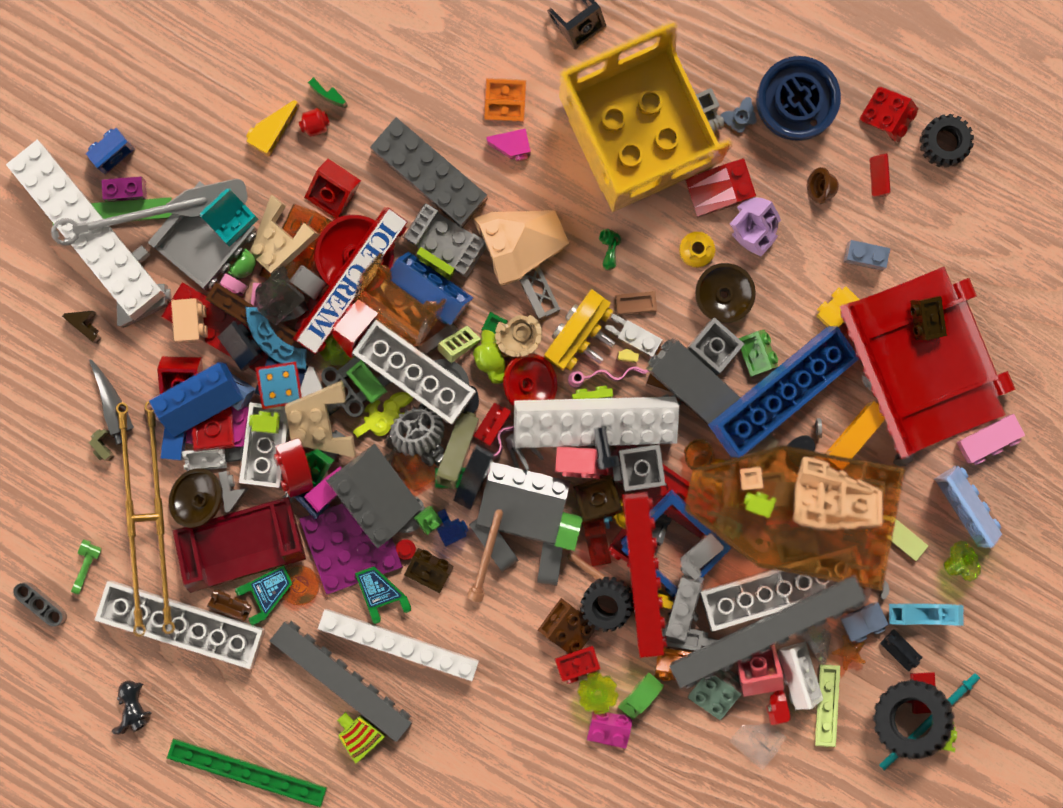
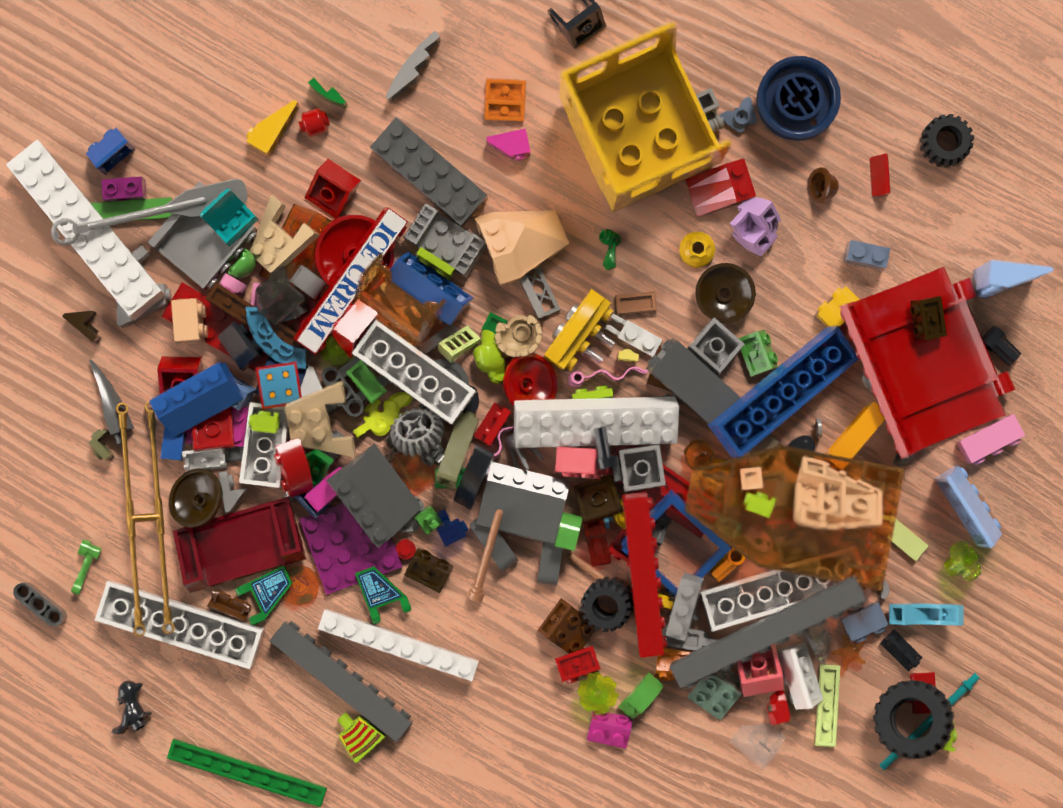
(408, 73): none -> light grey slope
(700, 555): light grey bracket -> none
(725, 565): none -> light orange piece
(890, 113): red bracket -> none
(996, 342): none -> black piece
(1000, 276): none -> light blue slope

